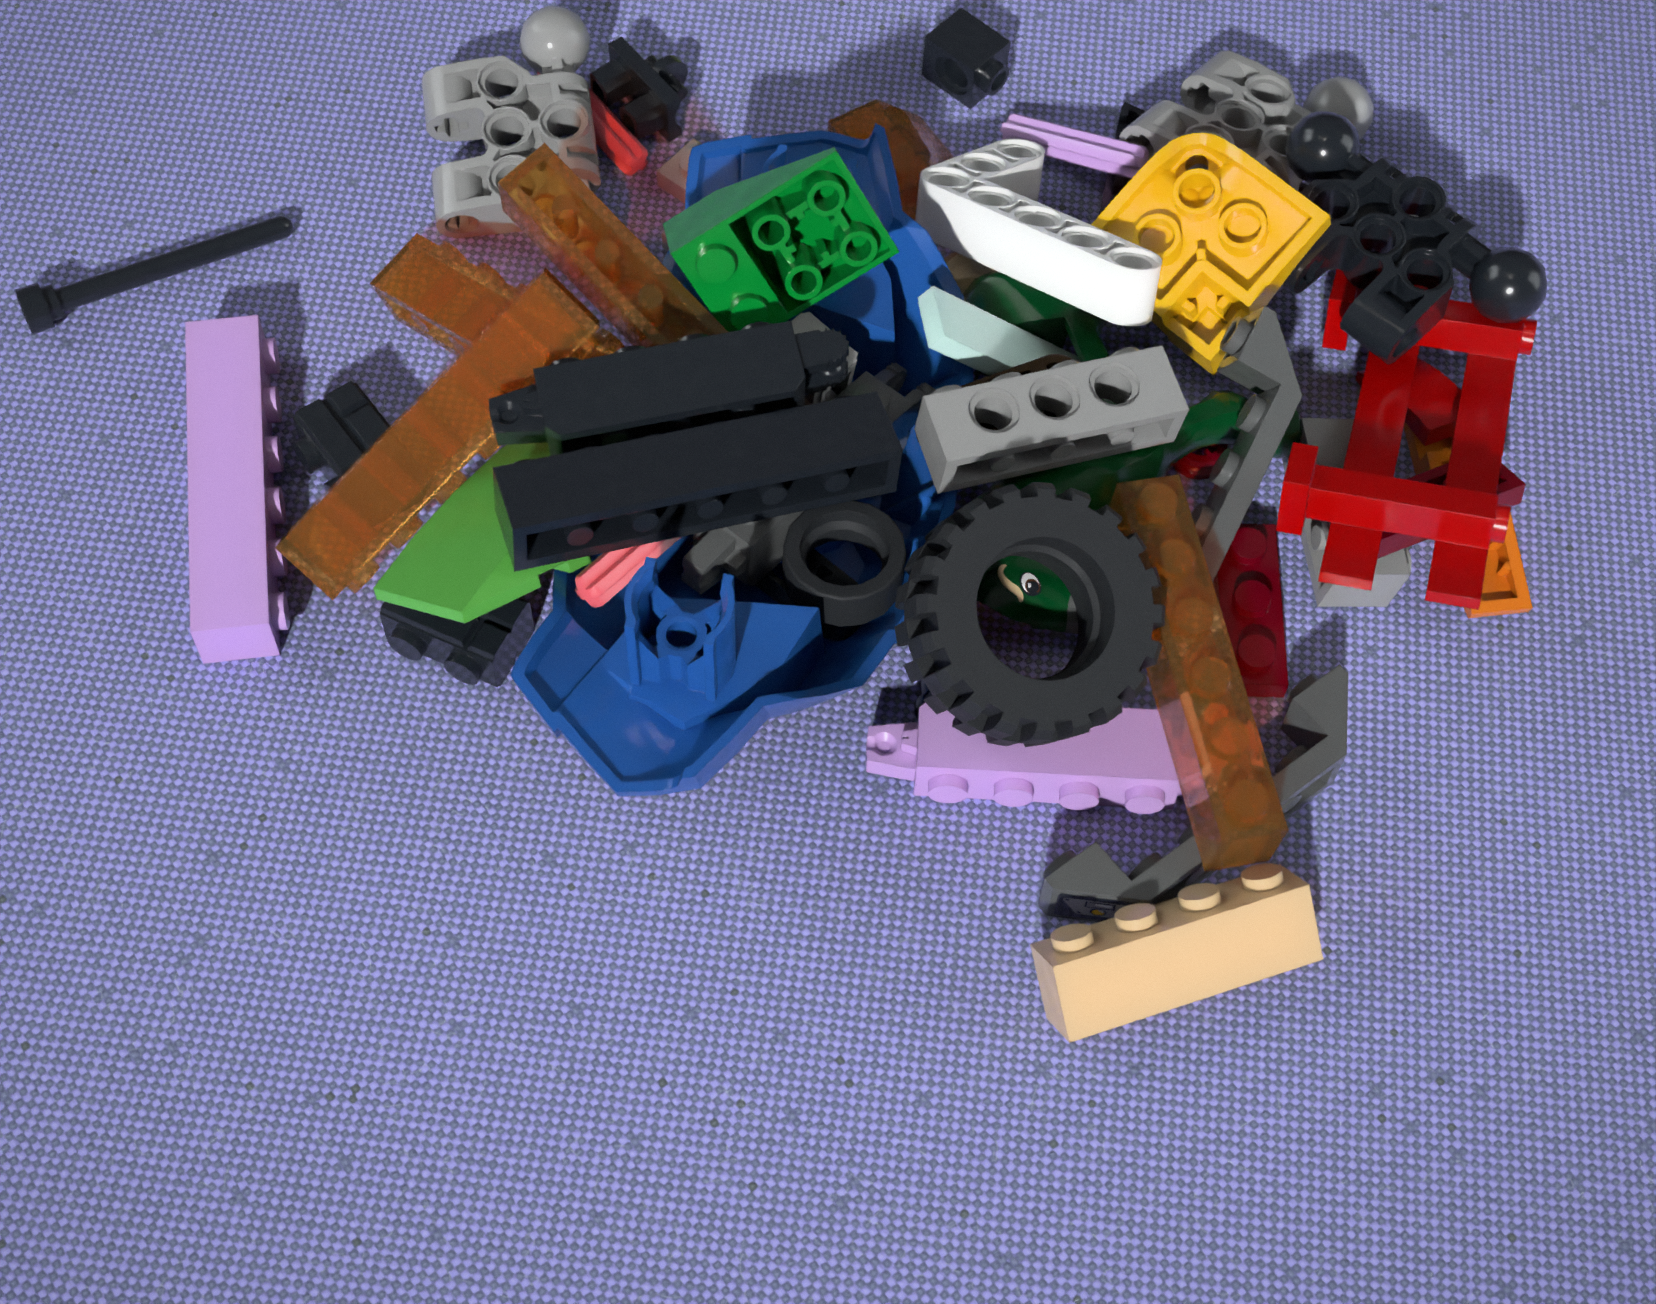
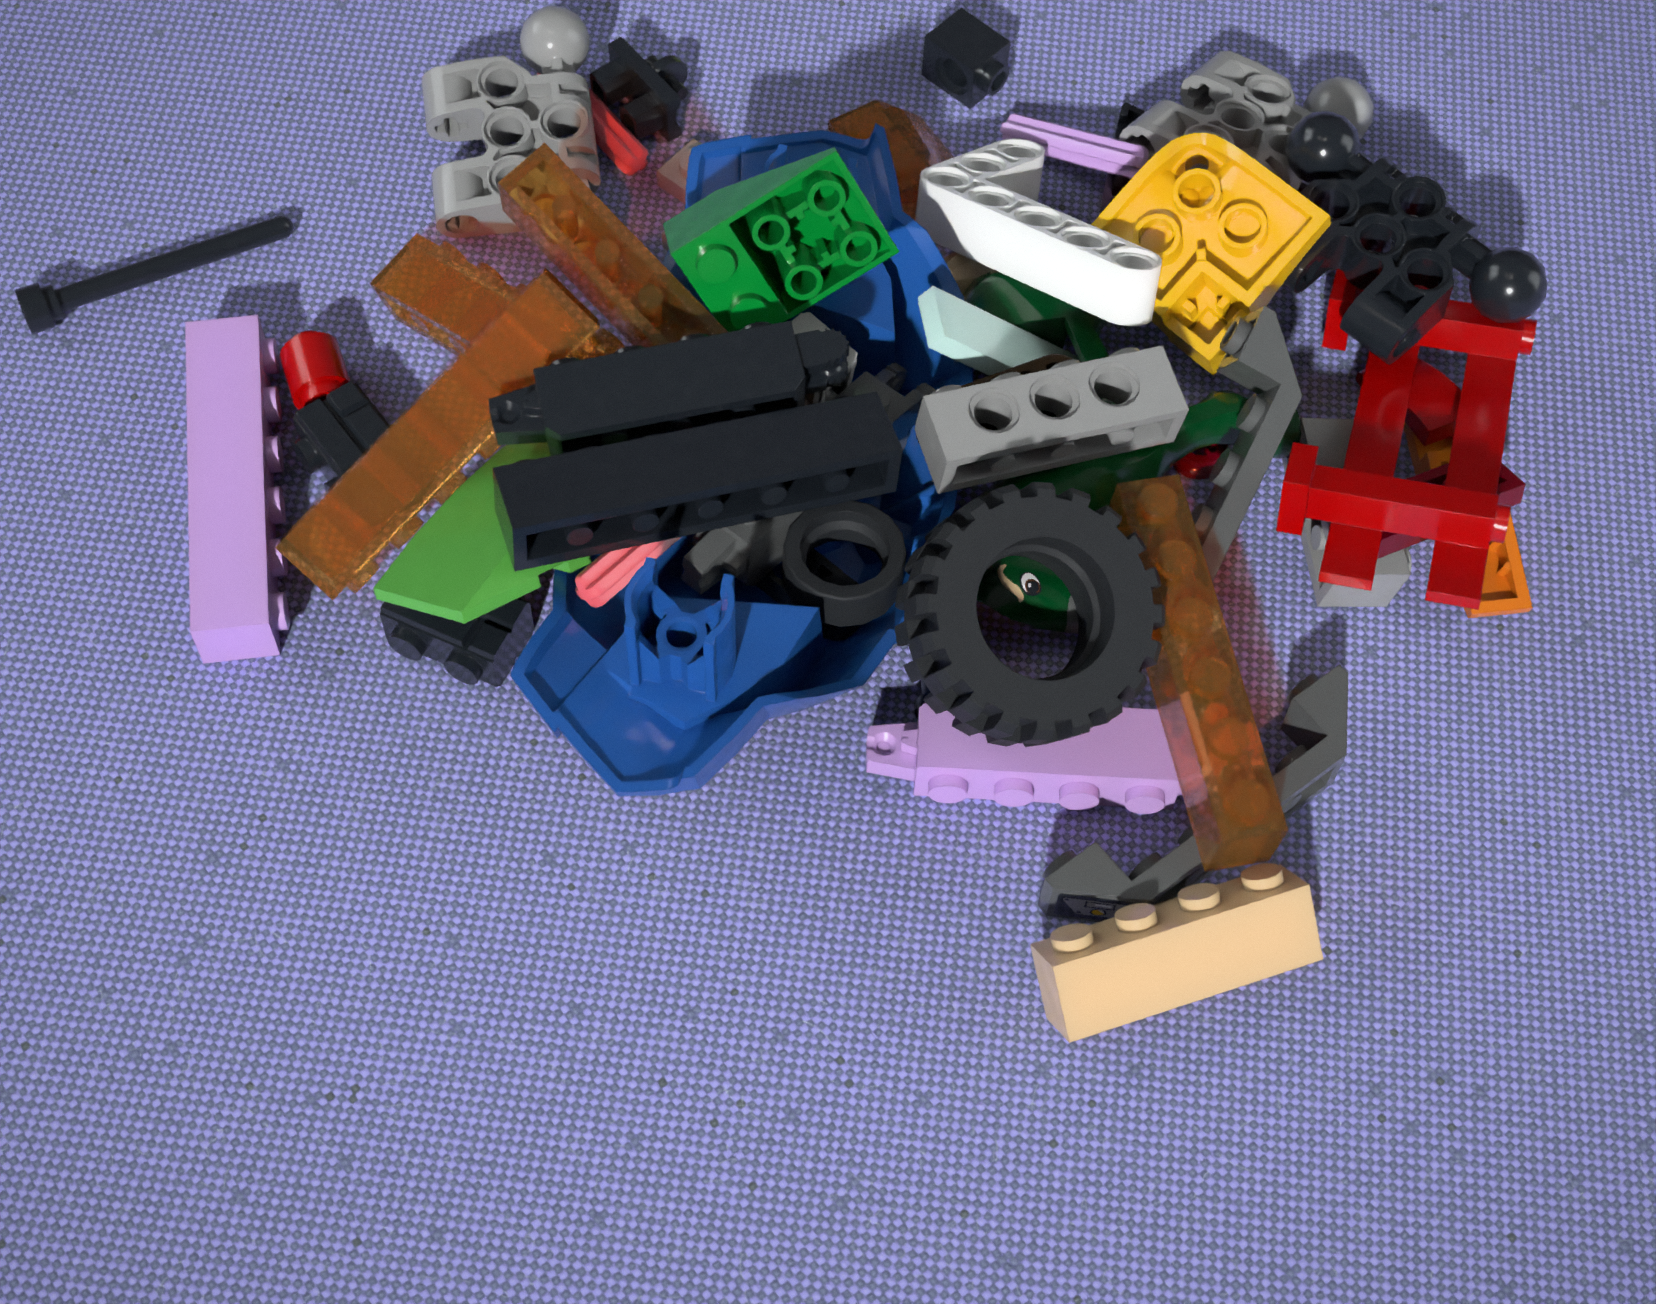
(313, 366): none -> red brick
(1252, 609): dark red plate -> none

